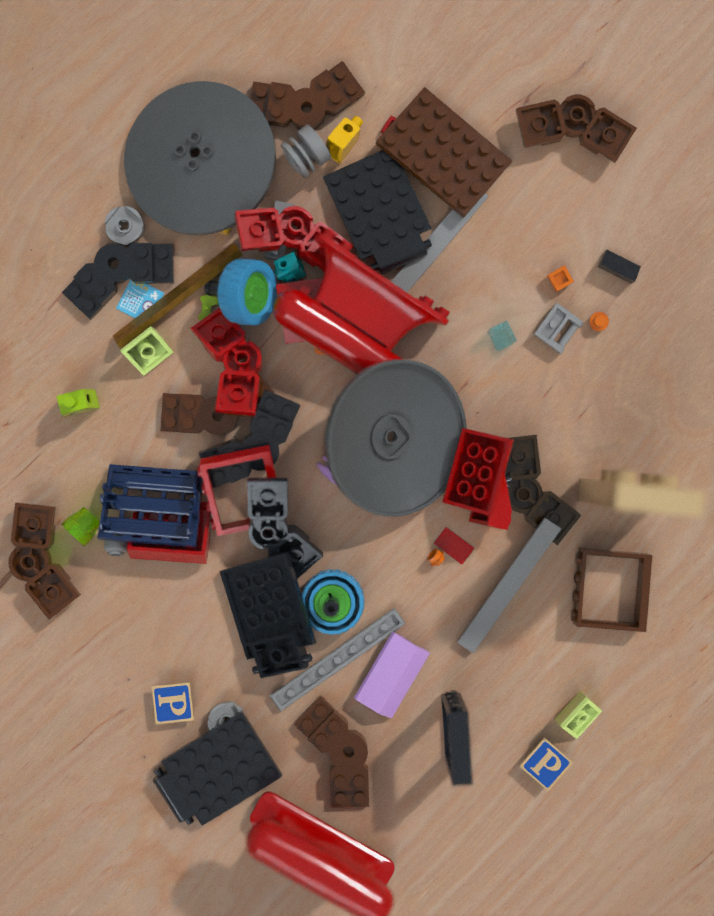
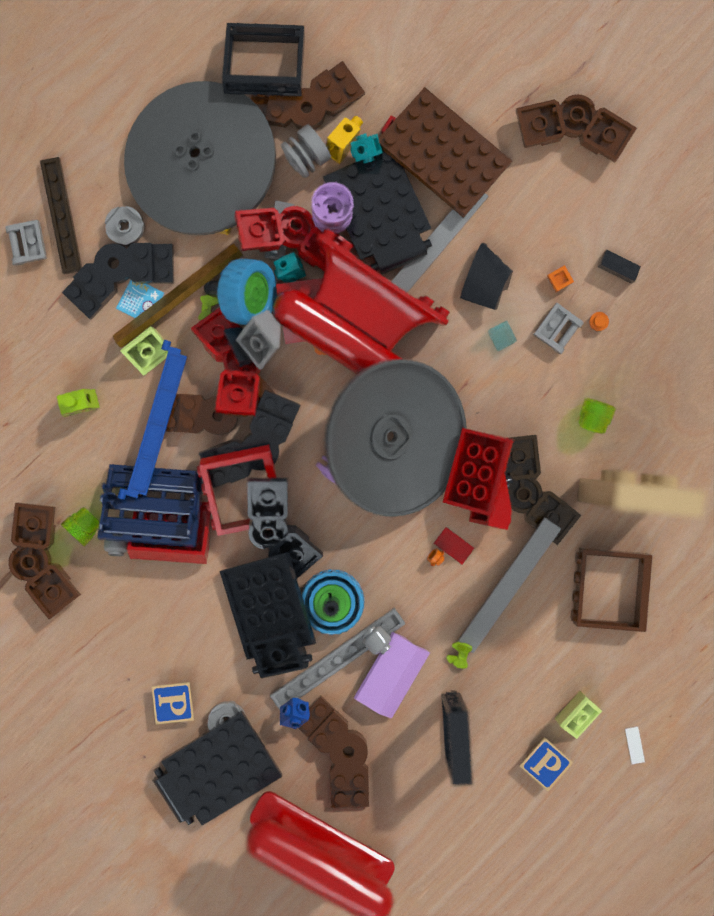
(31, 239): none -> light grey plate
(61, 215): none -> dark brown tile
(156, 423): none -> blue piece
(241, 356): none -> black slope
(260, 338): none -> light grey slope
(263, 84): none -> black window
(294, 713): none -> blue brick
(329, 198): none -> lavender wheel
(365, 148): none -> teal brick
(377, 640): none -> light grey head
(460, 660): none -> lime piece
(486, 279): none -> black slope
(596, 415): none -> clear neon green piece
(635, 745): none -> white sticker

